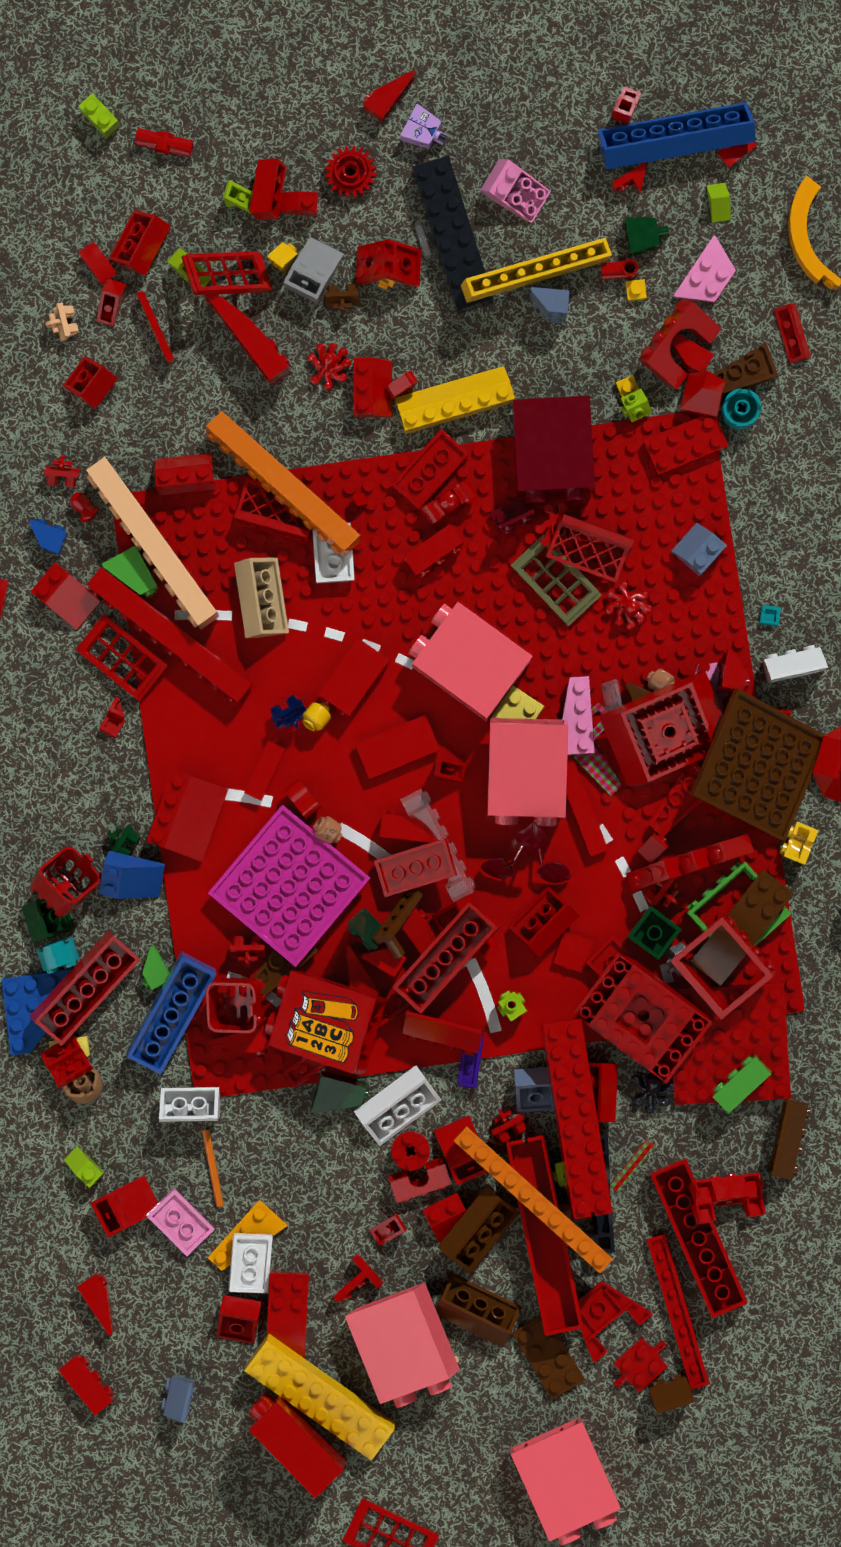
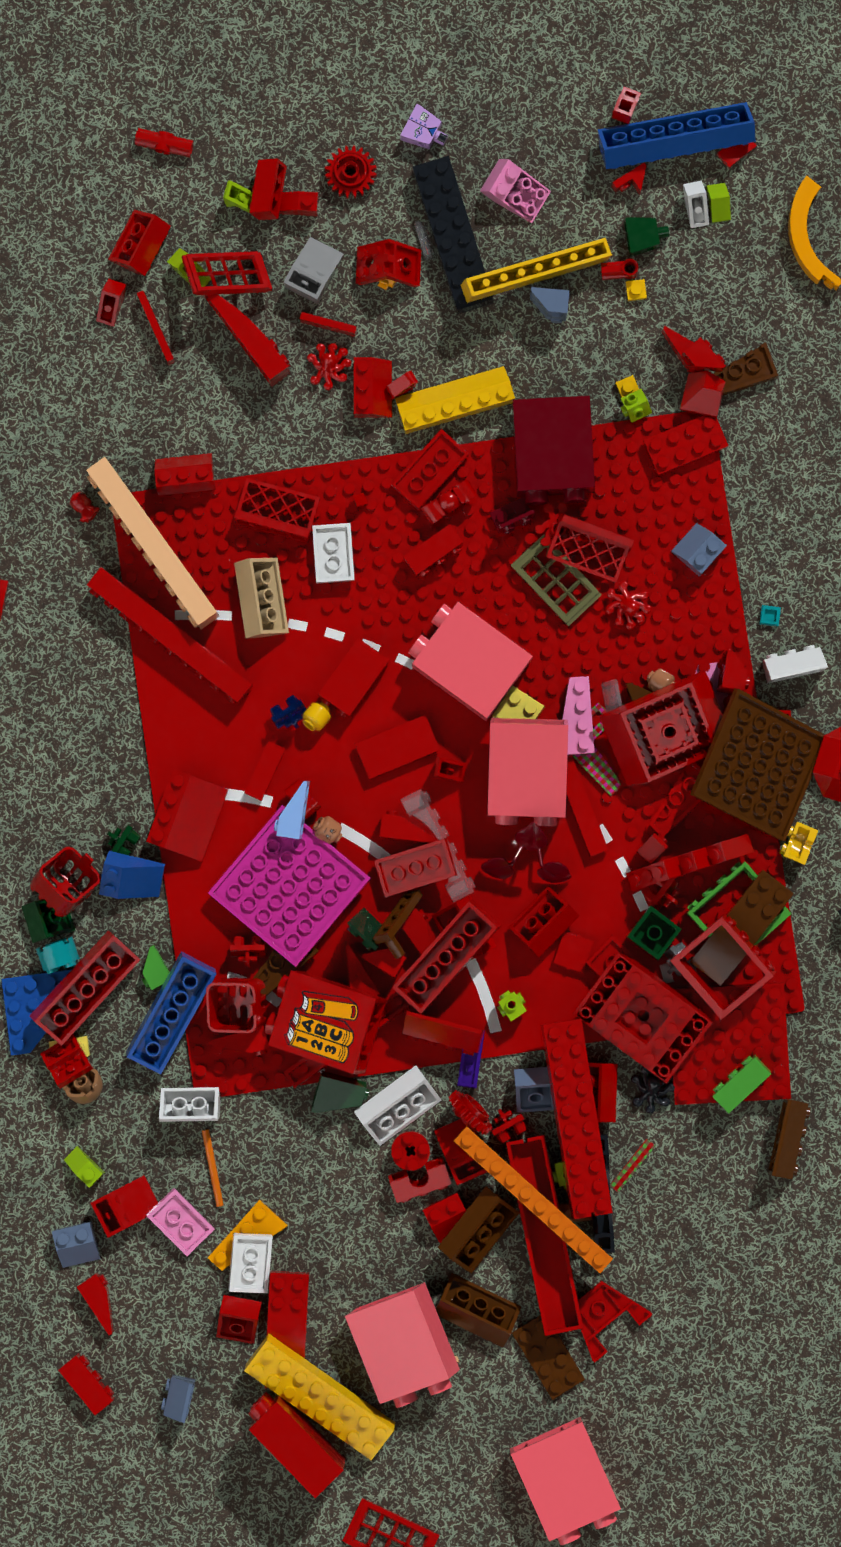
(49, 538): blue slope -> none
(59, 323): light nougat hips -> none
(65, 596): red slope -> none
(70, 474): red hips -> none
(76, 1244): none -> sand blue slope
(90, 382): red slope -> none
(94, 635): red piece -> none
(97, 262): red slope -> none
(99, 115): lime brick -> none
(114, 719): red slope -> none
(132, 571): bright green slope -> none
(282, 483): orange brick -> none
(283, 257): yellow slope -> none
(293, 816): none -> light blue slope
(328, 324): none -> red tile
(342, 299): reddish brown hips -> none
(358, 1280): red bracket -> none
(384, 98): red slope -> none
(388, 1229): red slope -> none
(470, 1112): none -> red gear
(640, 1364): red plate -> none
(657, 353): red arch -> none
(670, 1393): reddish brown slope -> none
(677, 1311): red plate -> none
(696, 204): none -> white slope
(698, 1242): red brick -> none
(702, 358): none -> red slope
(707, 275): bright pink wing -> none
(725, 1191): red bracket -> none
(741, 398): teal brick -> none
(792, 333): red slope -> none

